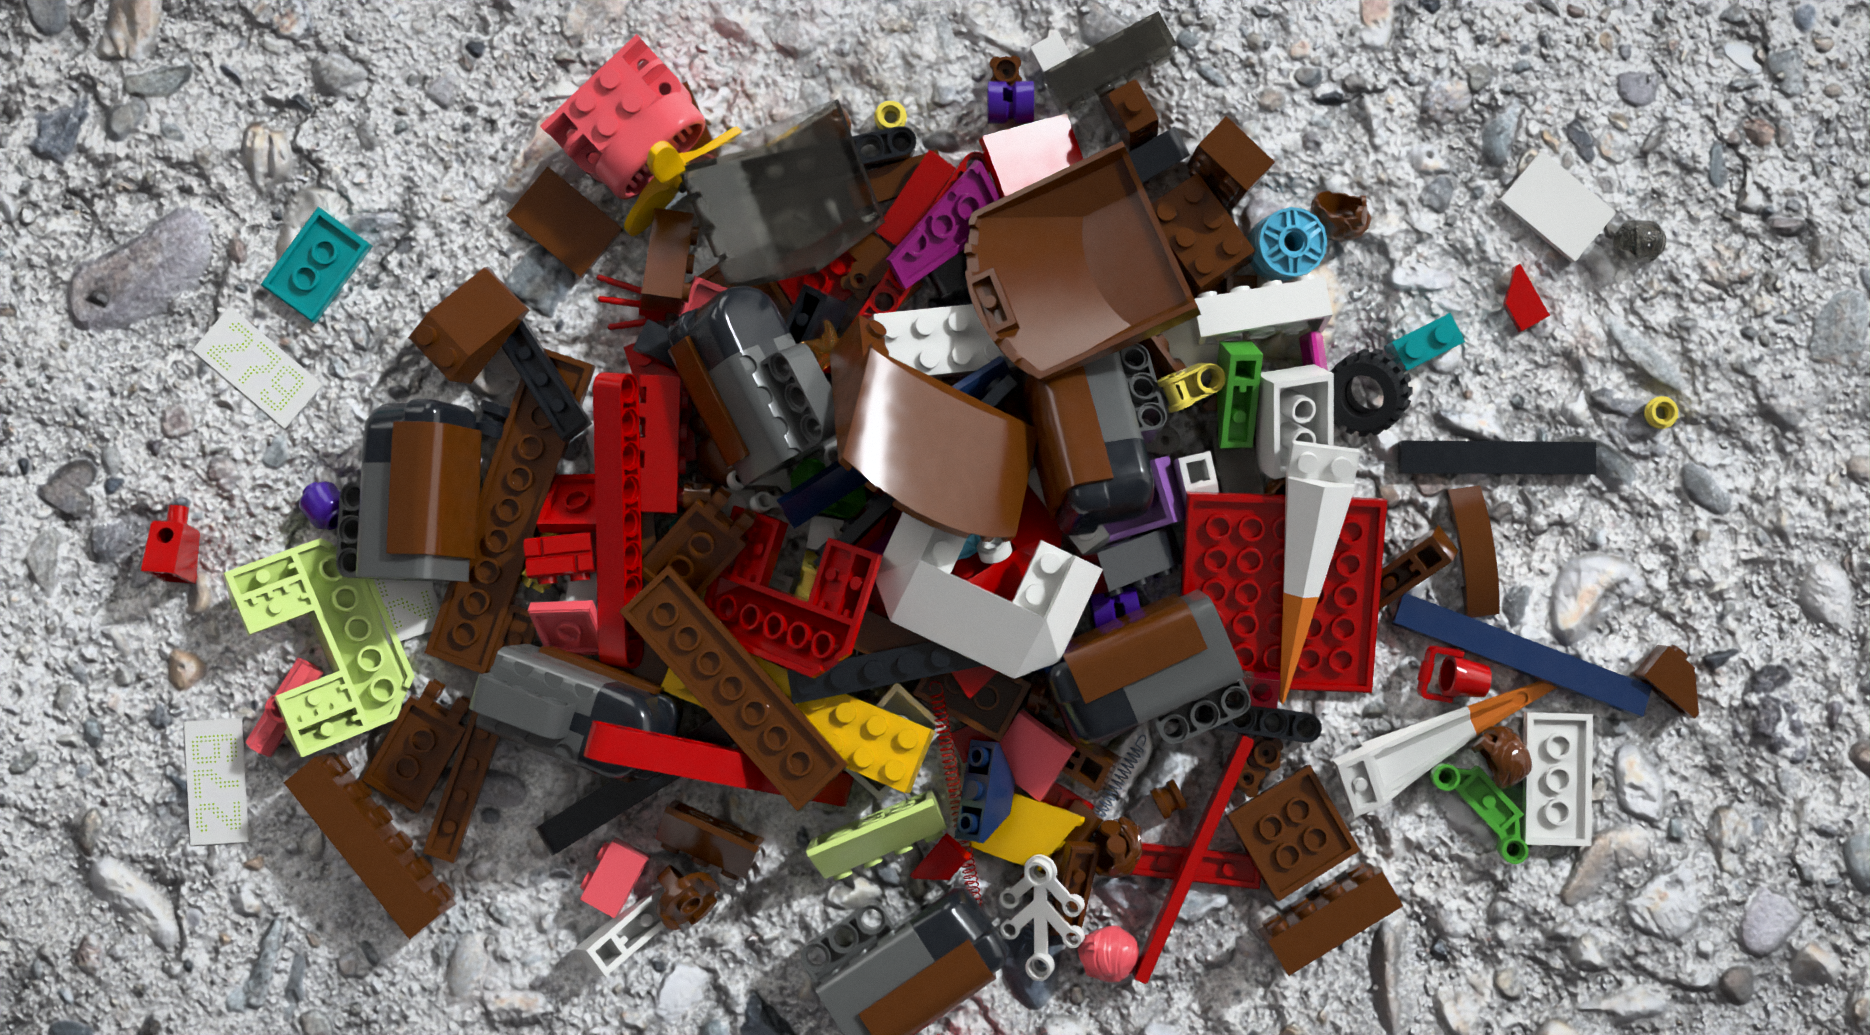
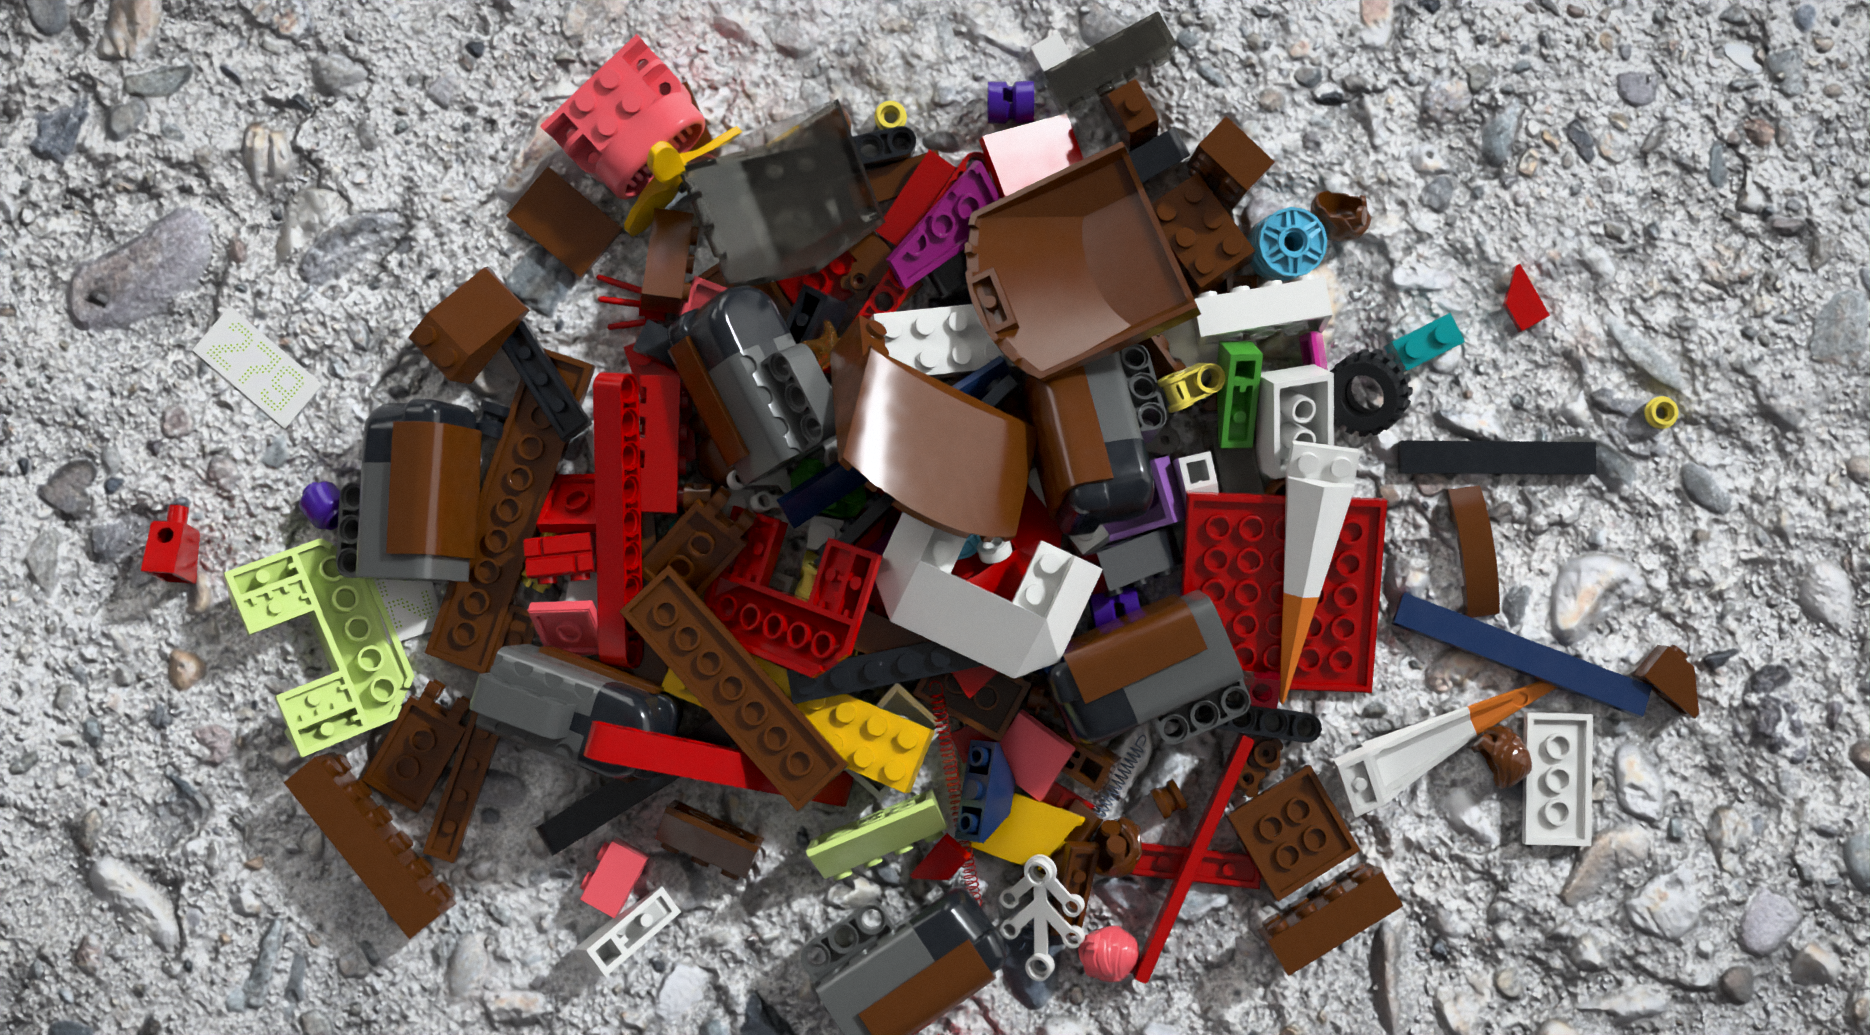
(216, 781): white sticker -> none
(271, 726): coral piece -> none
(316, 265): teal tile -> none
(685, 897): reddish brown tile -> none
(1009, 63): reddish brown plate -> none
(1415, 564): reddish brown slope -> none
(1456, 676): red piece -> none
(1488, 803): bright green plate -> none
(1557, 207): white tile -> none
(1639, 241): clear smoke head -> none

